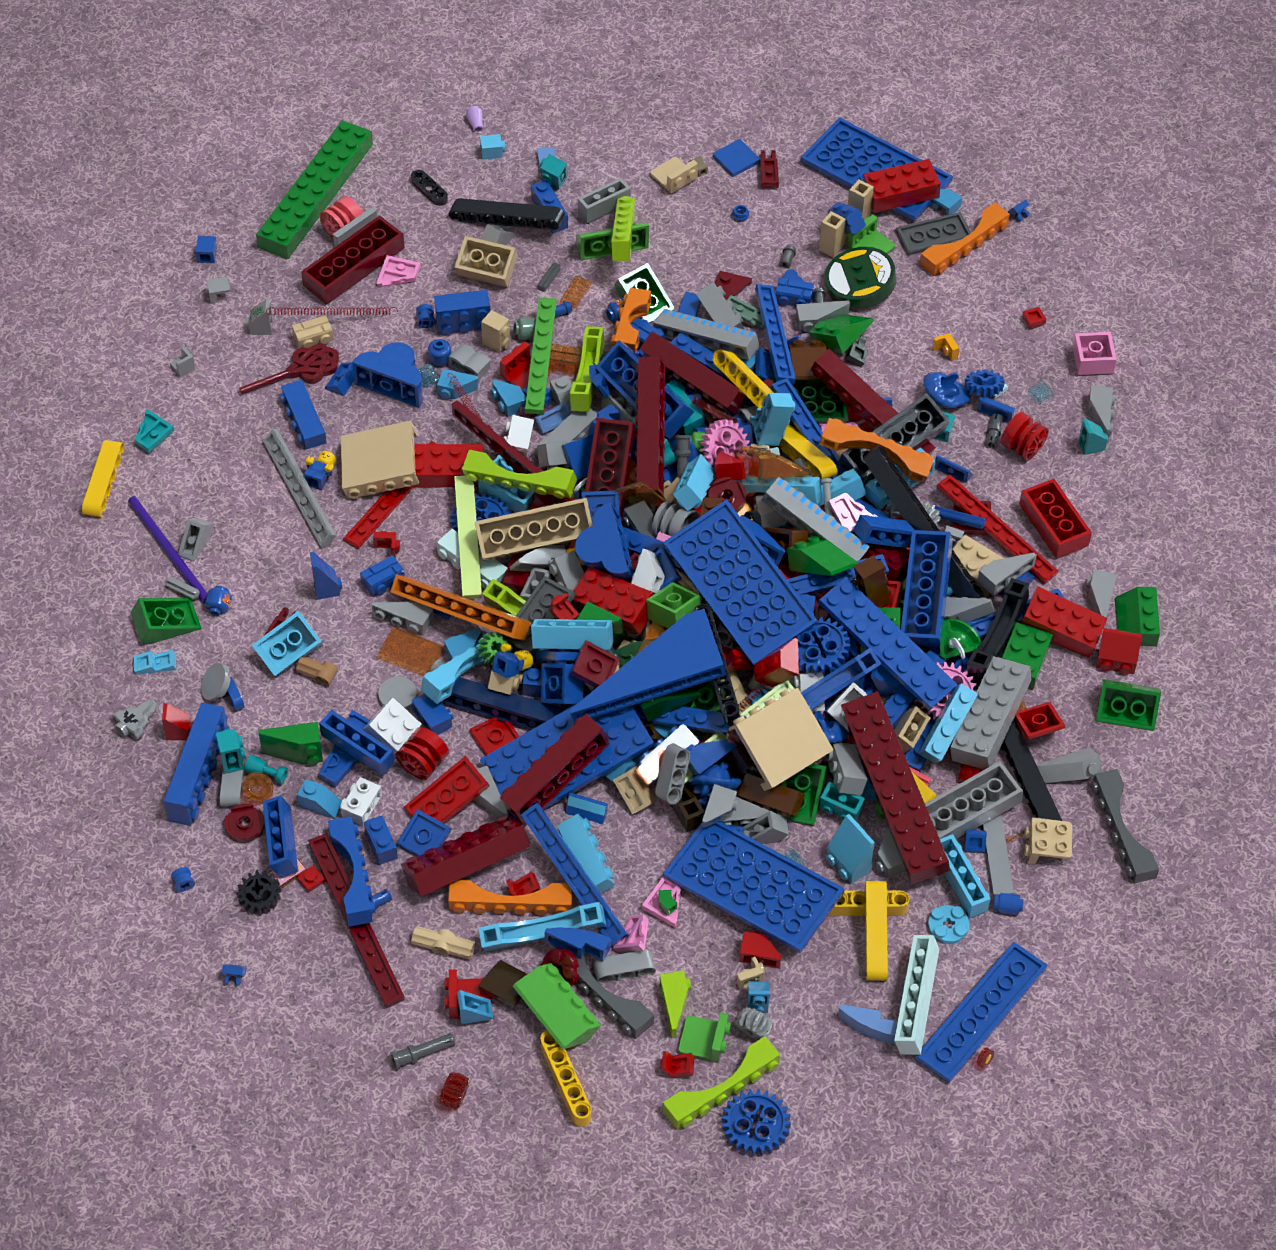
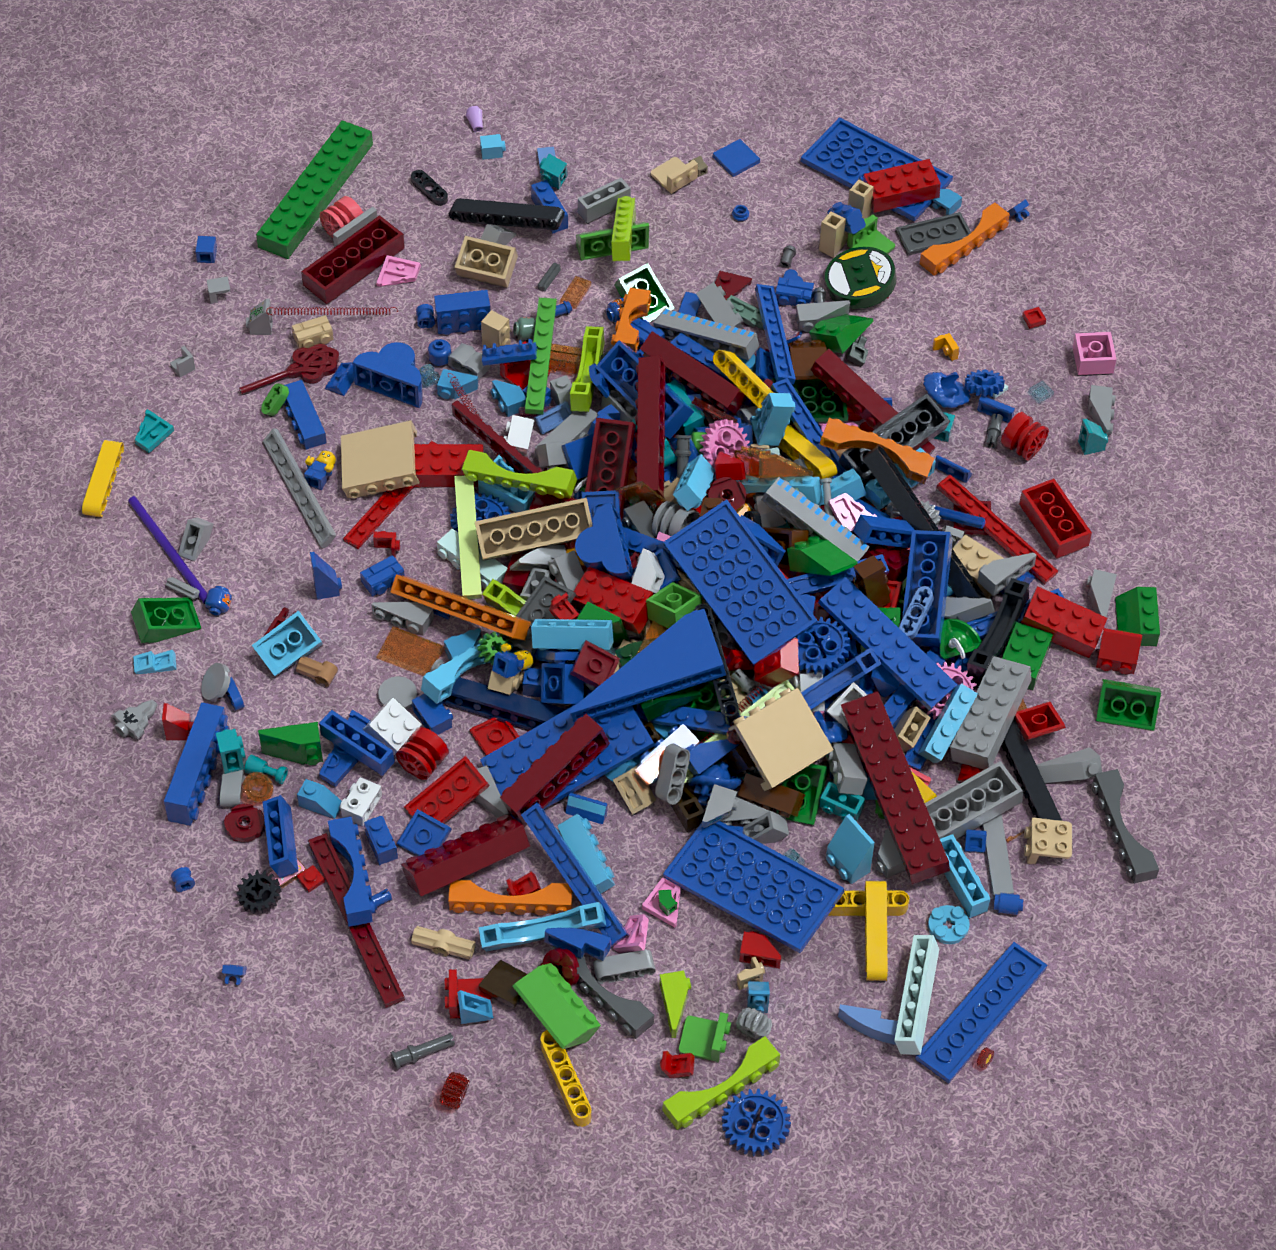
(275, 399): none -> bright green beam
(509, 353): none -> blue plate
(744, 682): none -> light grey pin
(769, 170): dark red hinge -> none
(915, 604): none -> medium blue beam

